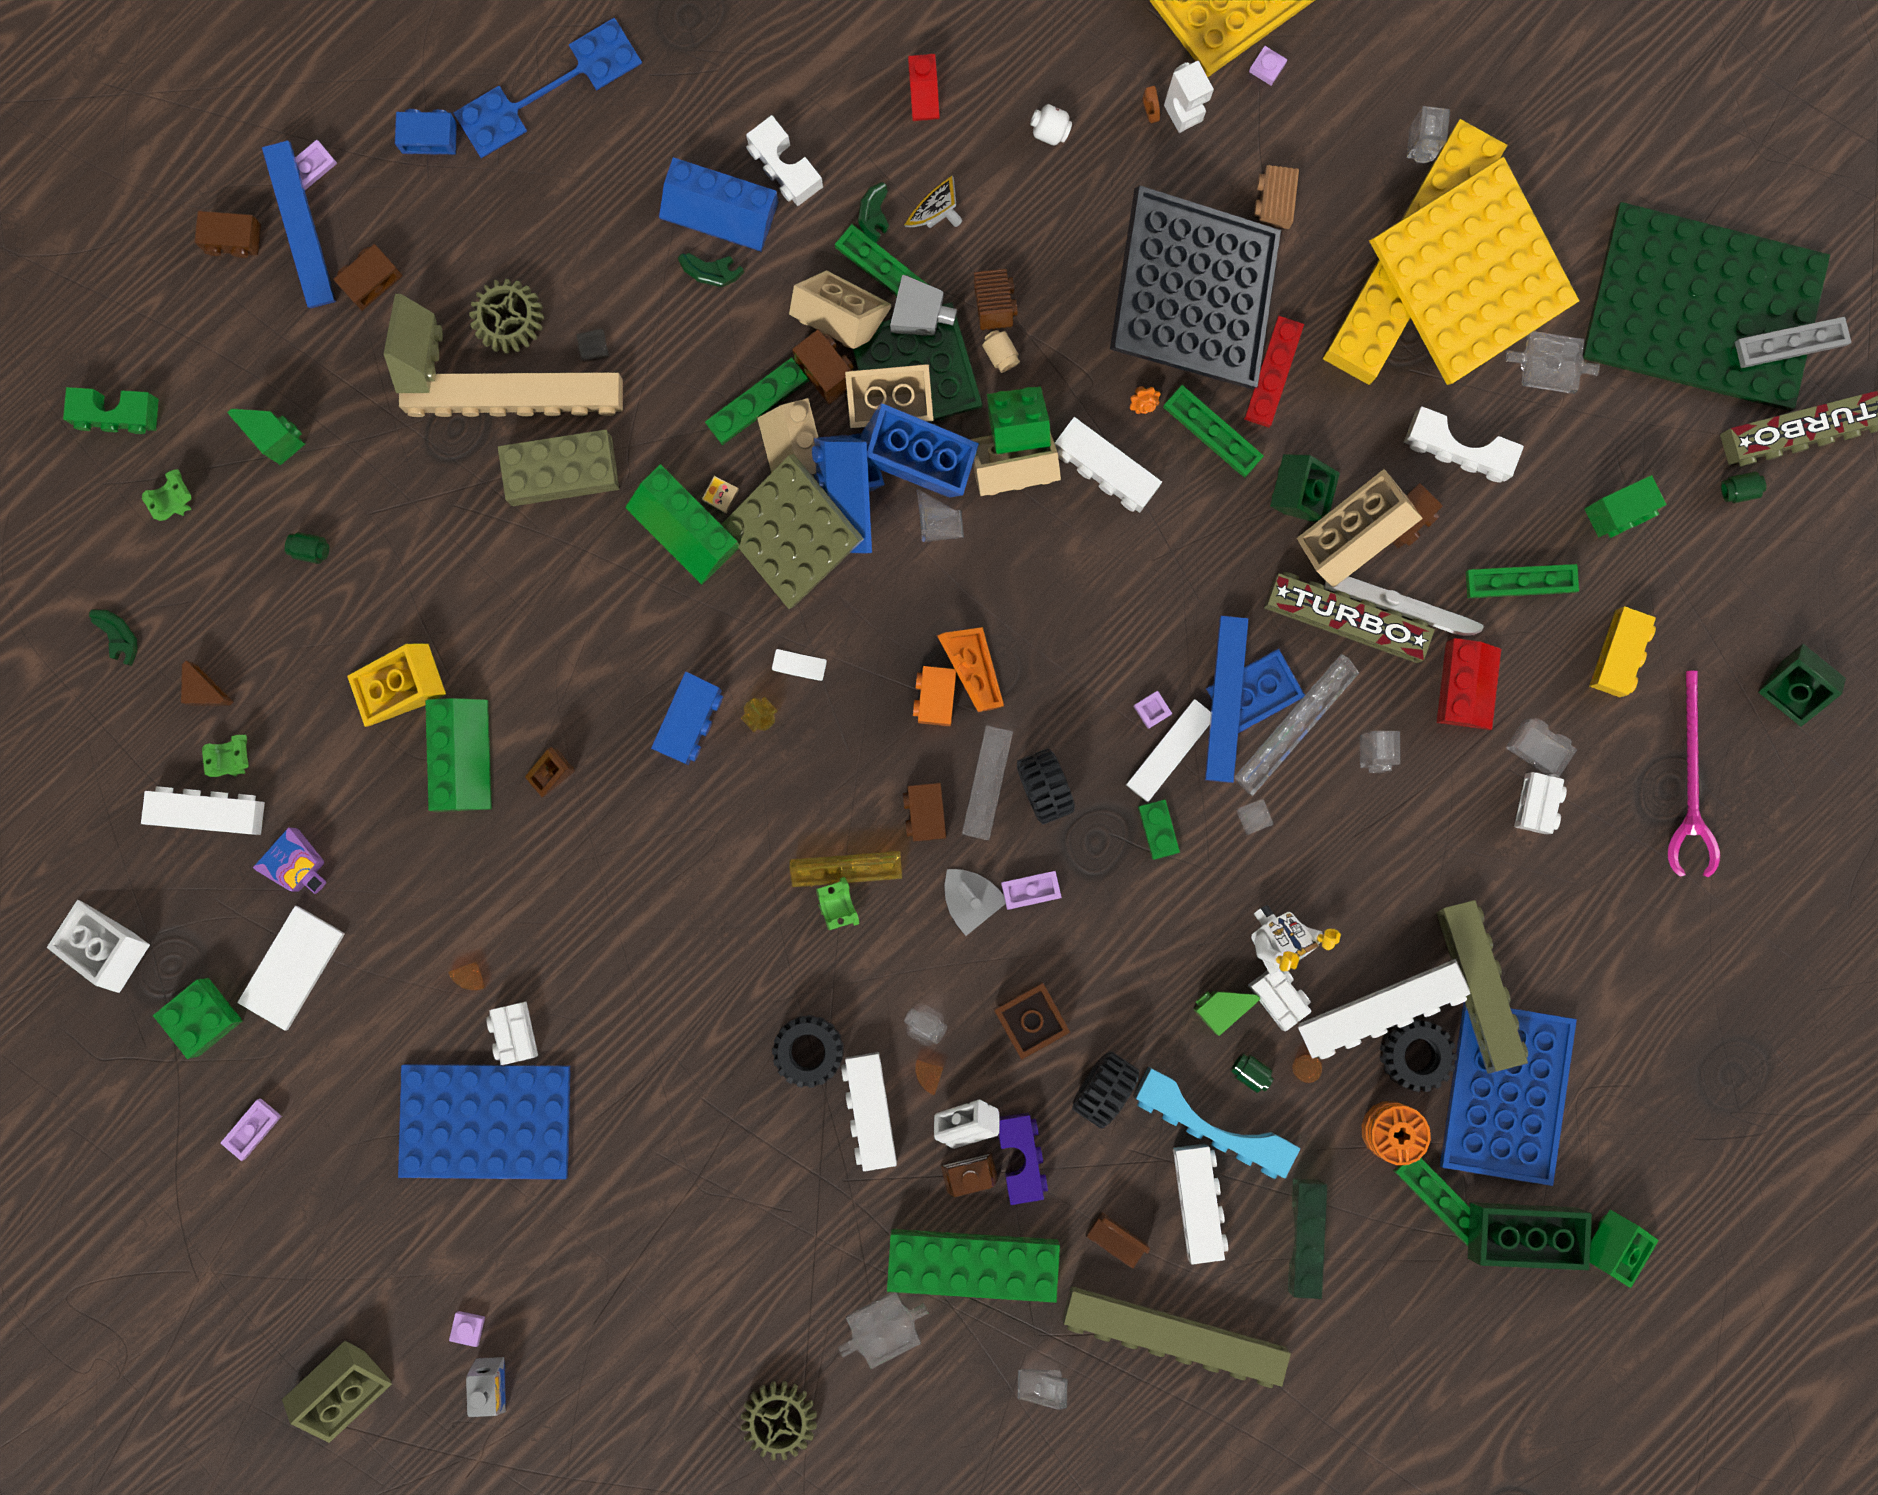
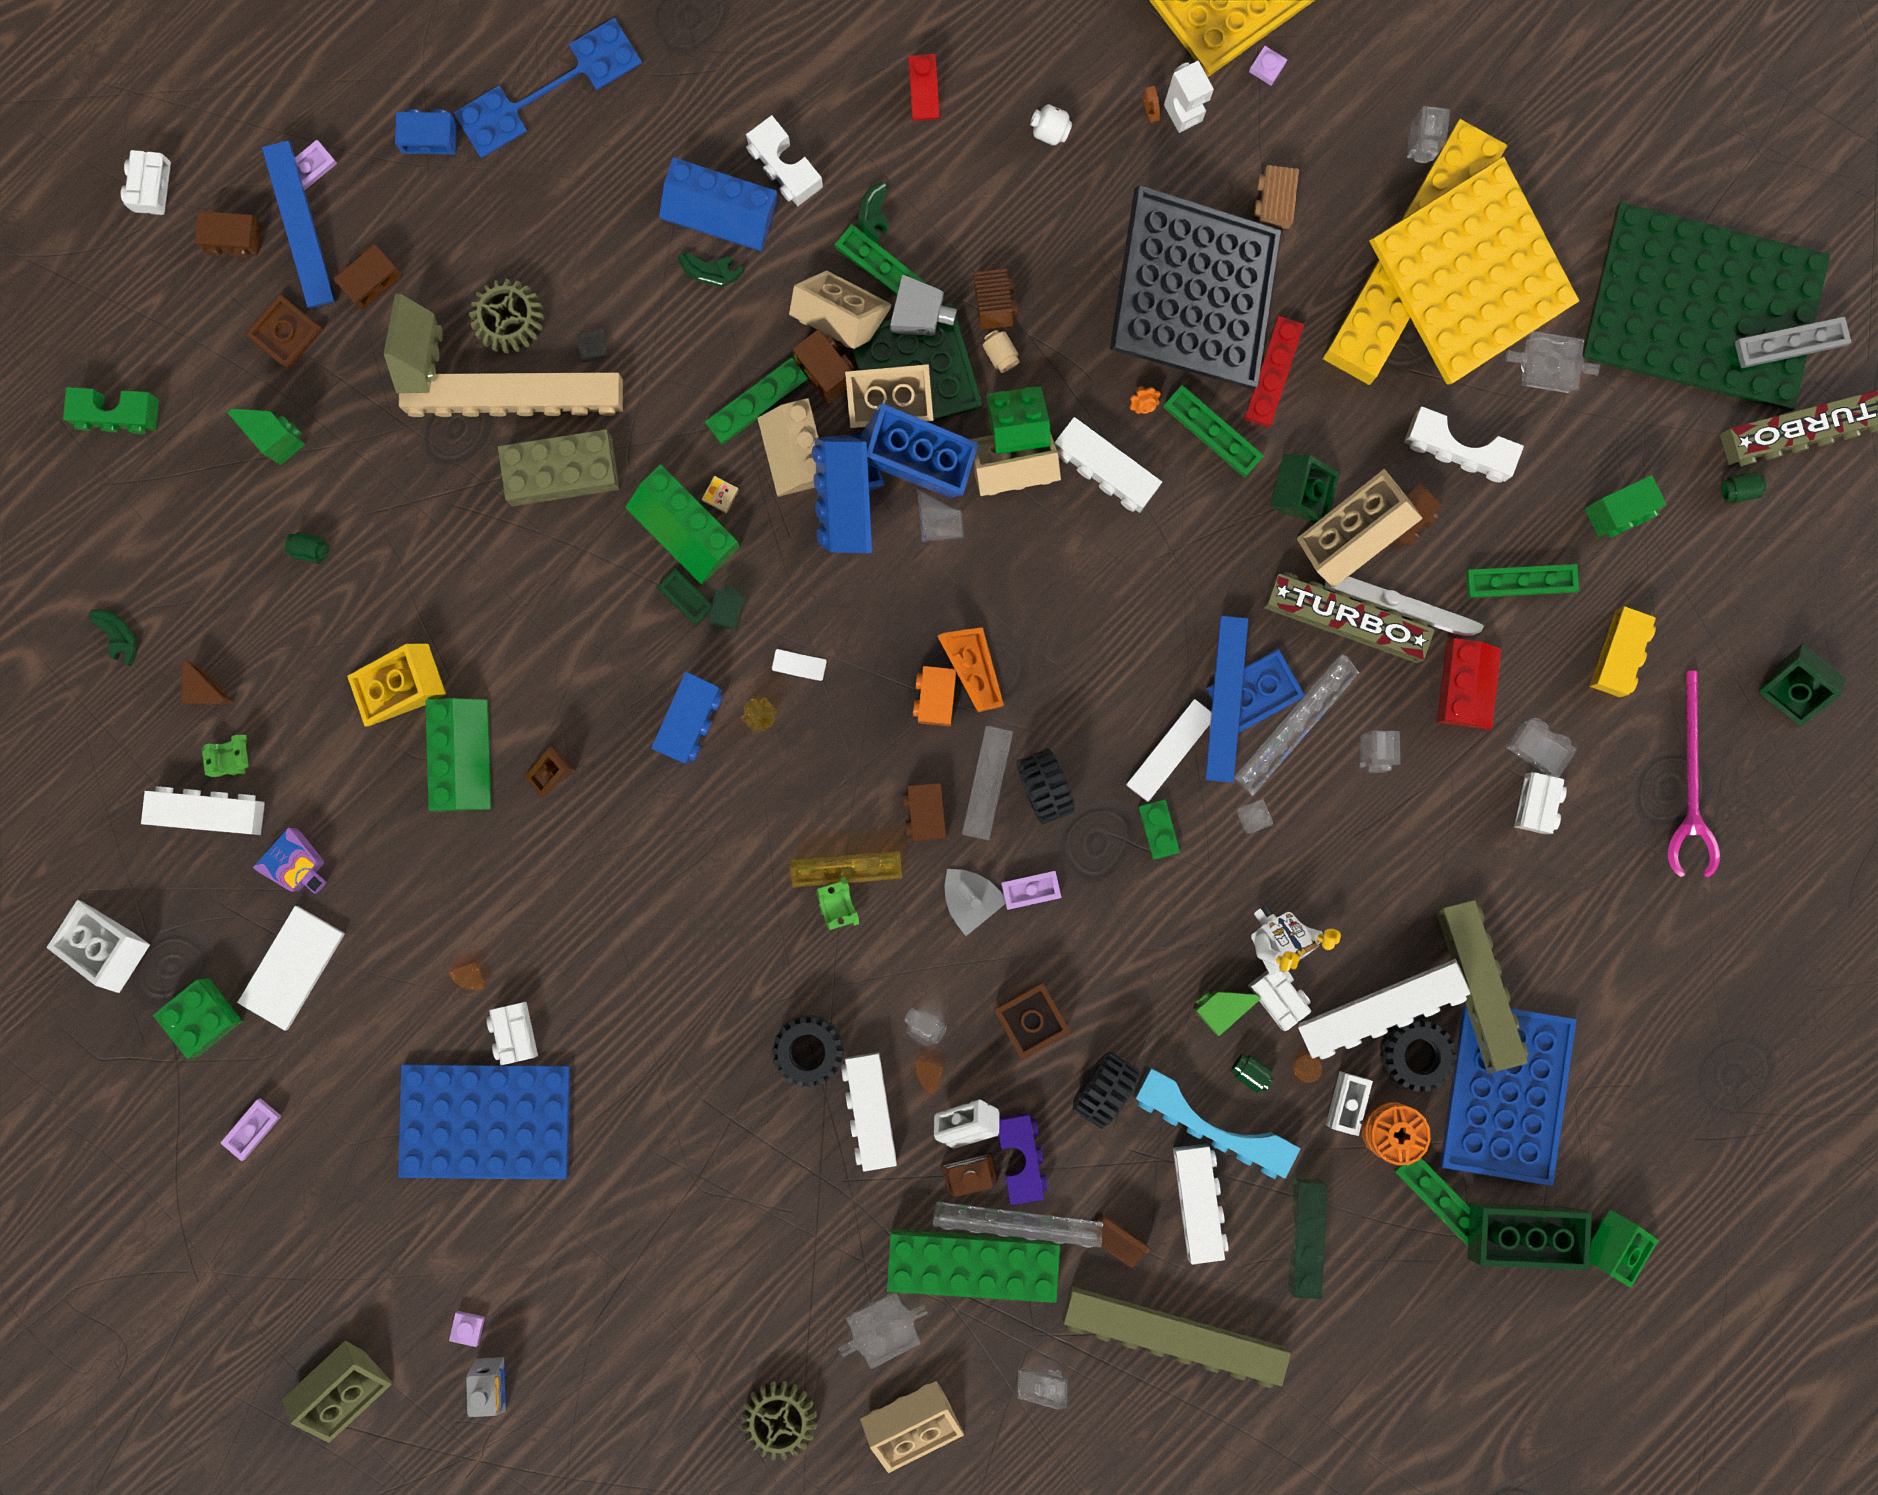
(146, 182): none -> white brick
(169, 498): bright green piece -> none
(284, 332): none -> reddish brown tile
(685, 597): none -> dark green tile
(727, 609): none -> clear green brick
(792, 531): olive plate -> none
(911, 1427): none -> tan slope
(936, 207): shield -> none
(1018, 1224): none -> clear plate
(1152, 709): lavender plate -> none
(1349, 1103): none -> white brick

